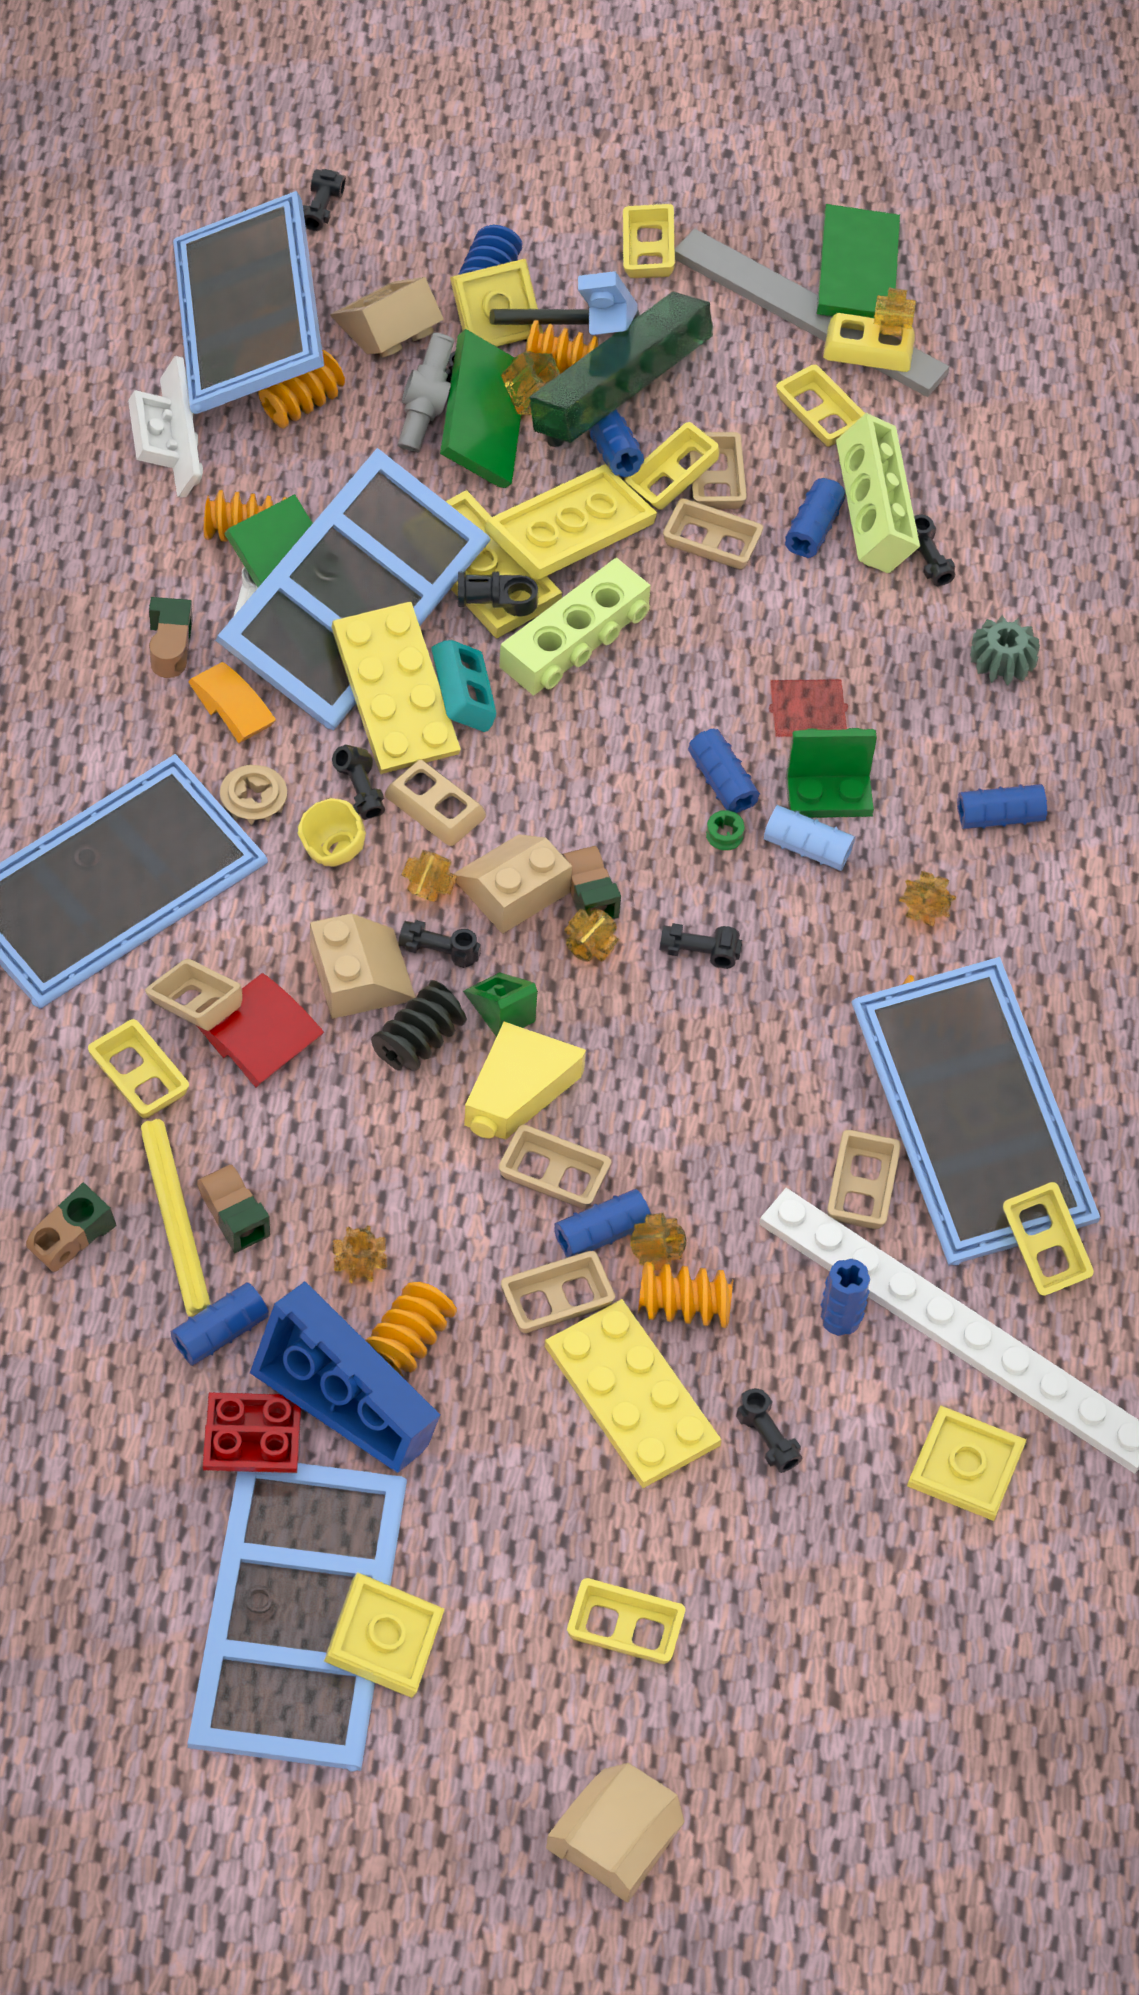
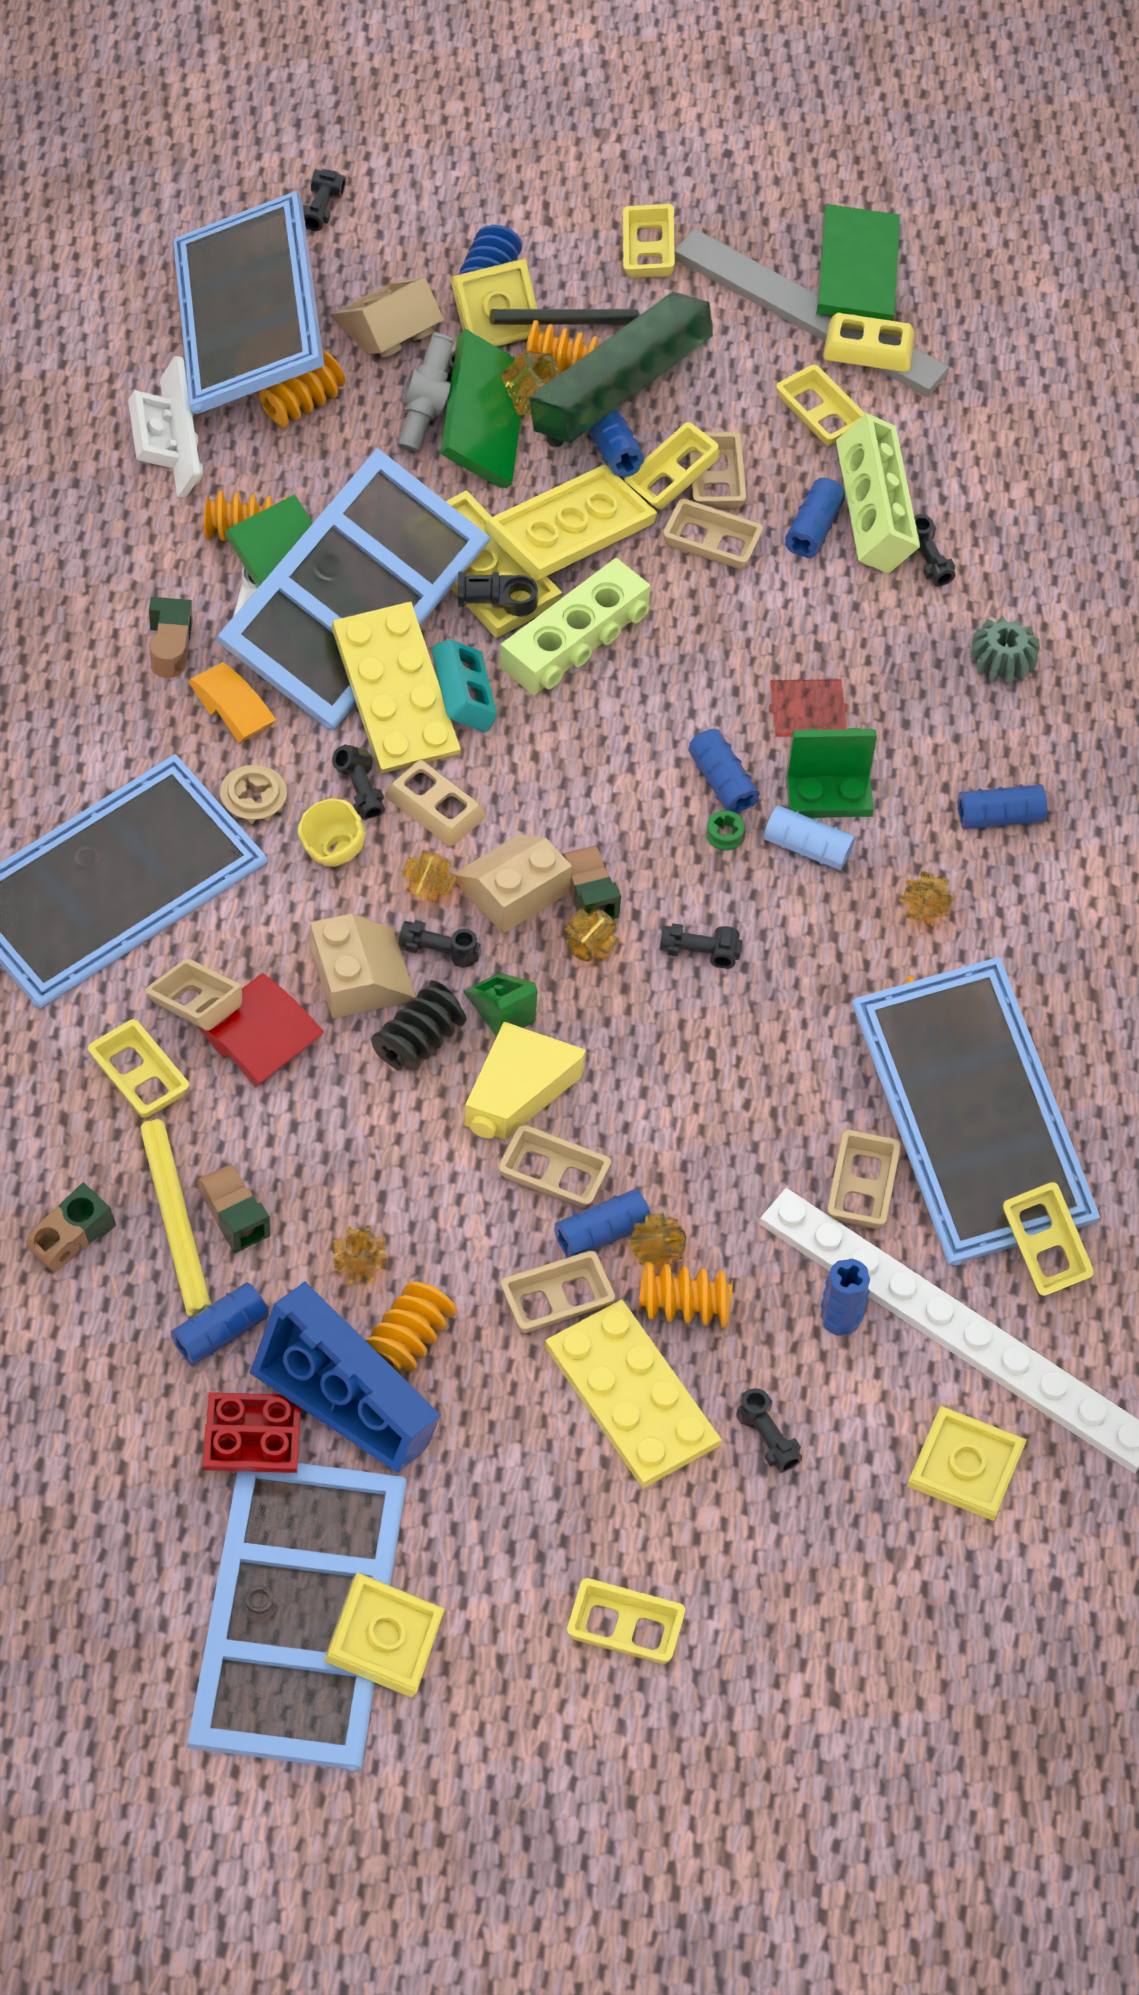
(608, 301): light blue slope -> none
(618, 1828): tan slope -> none
(894, 312): clear yellow gear -> none

